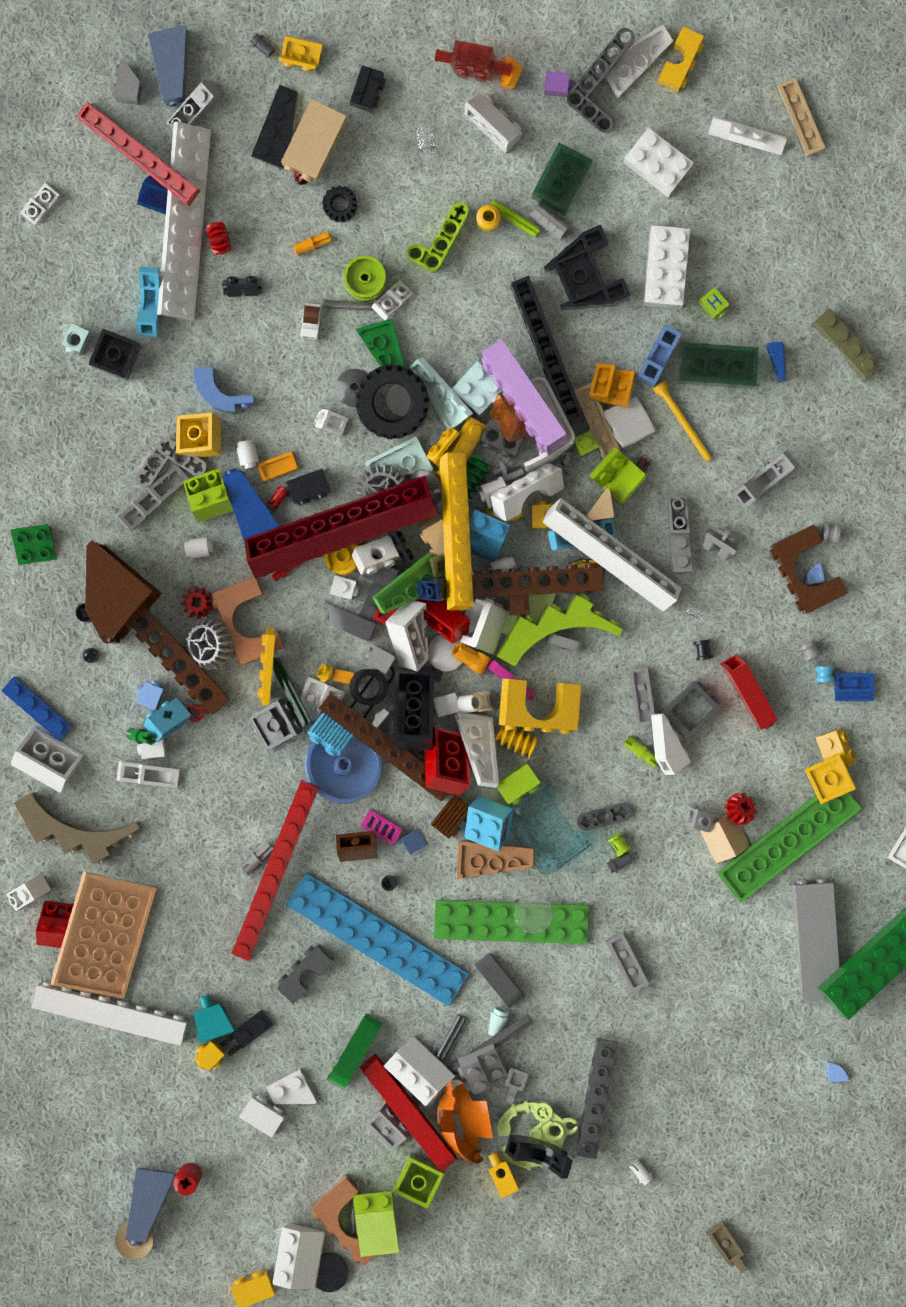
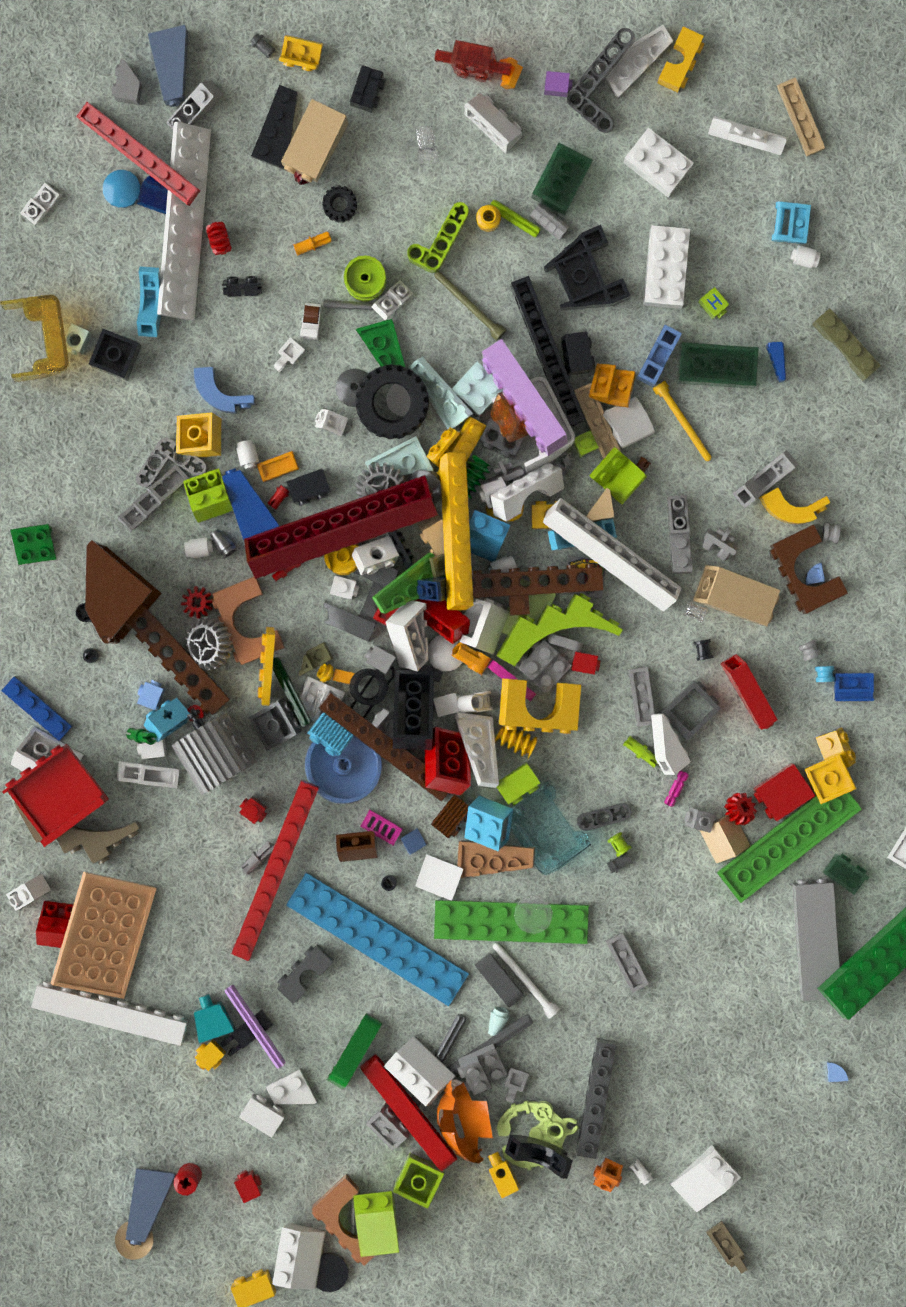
(48, 311): none -> clear yellow windscreen
(56, 793): none -> red panel
(121, 188): none -> dark azure dish
(213, 751): none -> light grey piece
(223, 544): none -> flat silver cone
(248, 1185): none -> red brick
(253, 810): none -> red brick
(255, 1026): none -> lavender axle
(290, 353): none -> white plate
(315, 657): none -> olive slope
(439, 877): none -> white sticker
(496, 330): none -> olive piece
(544, 666): none -> light grey plate
(549, 1008): none -> white piece
(577, 353): none -> black brick
(585, 663): none -> red brick
(608, 1175): none -> orange brick
(676, 788): none -> dark pink axle
(705, 1179): none -> white slope
(736, 595): none -> tan slope
(783, 792): none -> red brick
(784, 512): none -> yellow arch
(798, 223): none -> medium azure plate
(805, 257): none -> white brick
(845, 874): none -> clear green bracket

